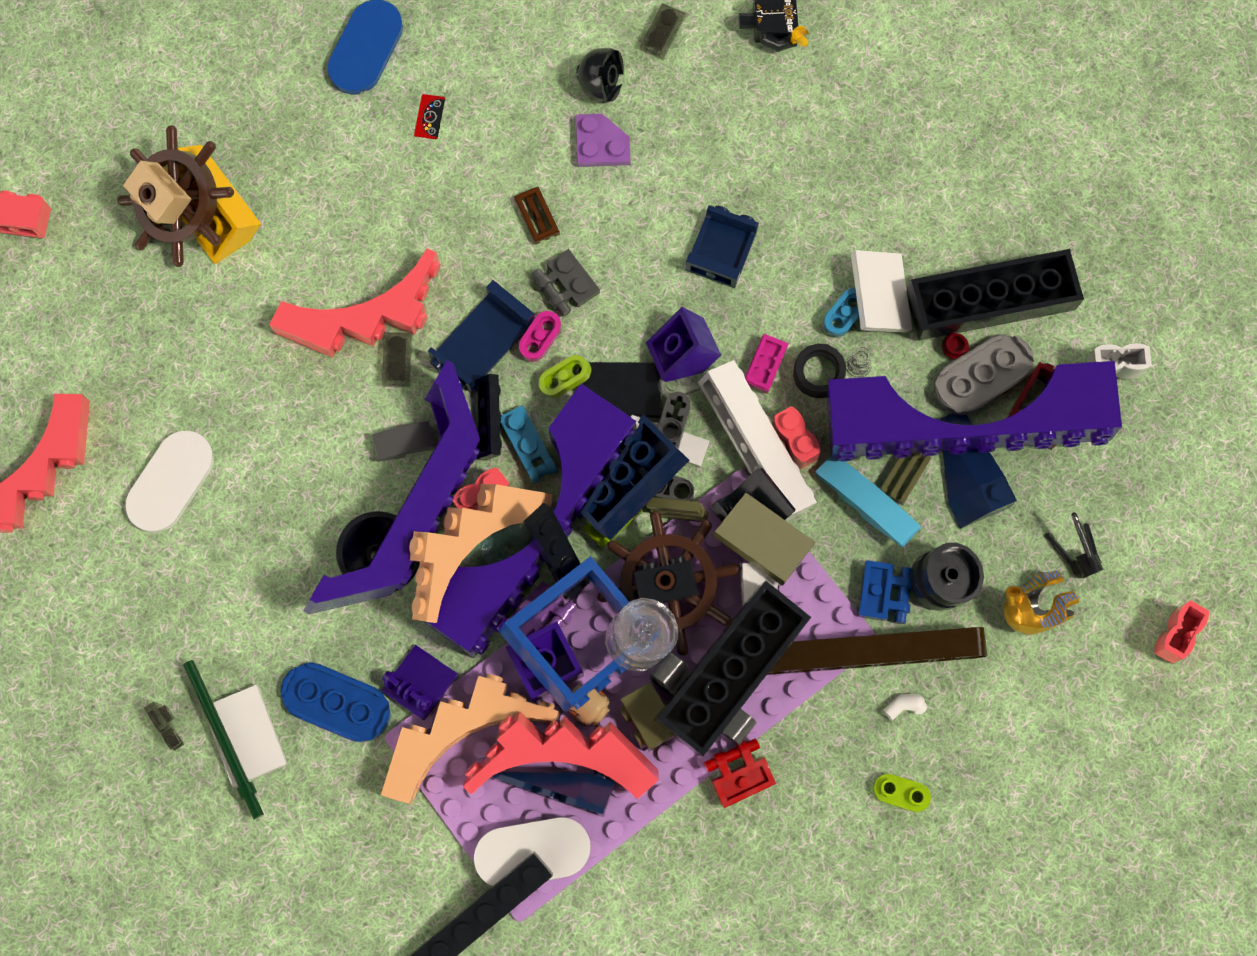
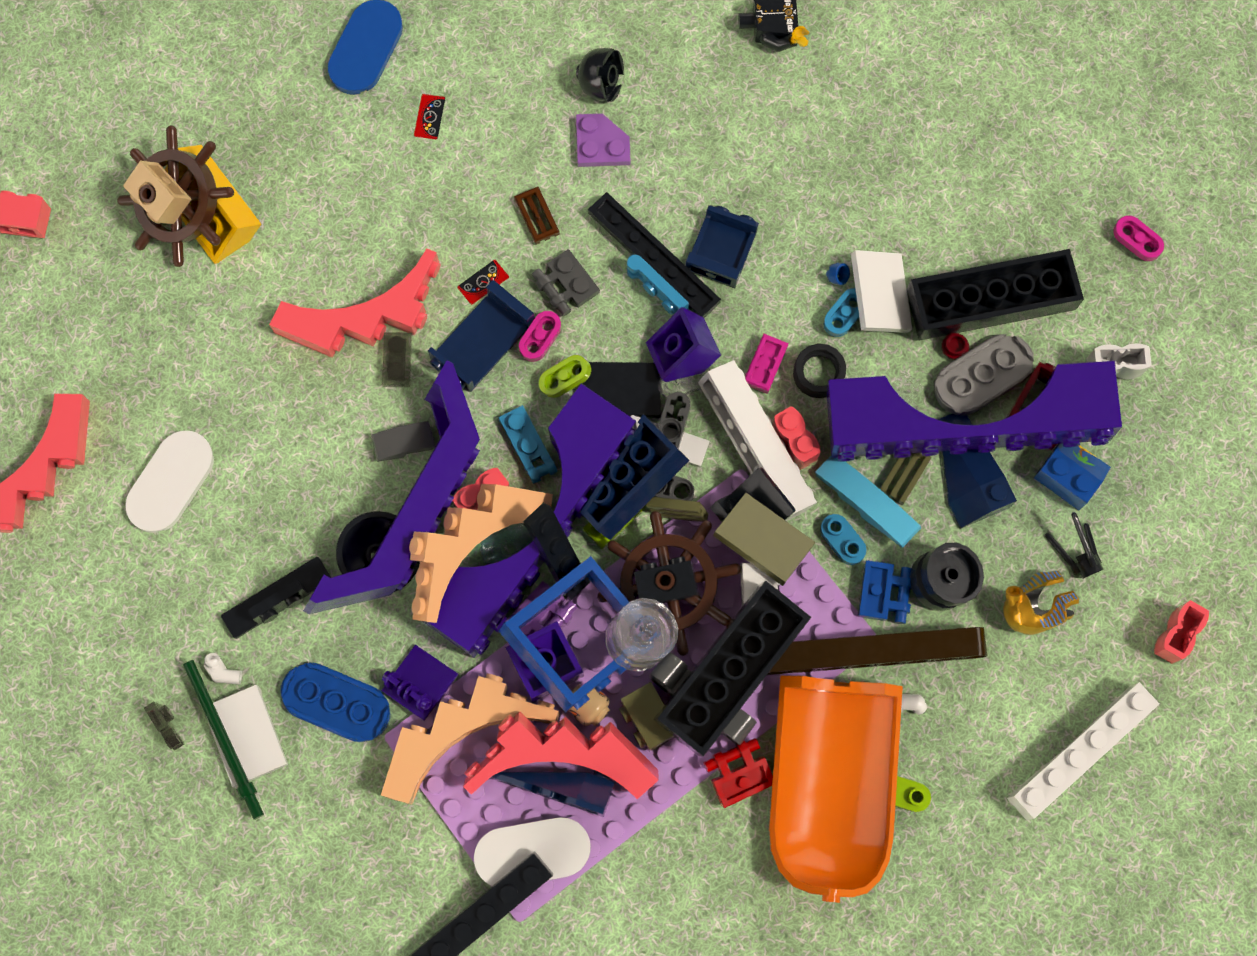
(219, 672): none -> white arm
(275, 598): none -> black bracket
(475, 286): none -> sticker
(488, 416): black plate -> none
(641, 242): none -> black plate
(655, 284): none -> dark azure plate
(662, 31): clear smoke plate -> none
(834, 784): none -> orange panel
(838, 269): none -> blue hinge
(842, 539): none -> dark azure plate
(858, 367): clear cone -> none
(1072, 474): none -> blue slope
(1083, 751): none -> white arch
(1140, 236): none -> dark pink plate

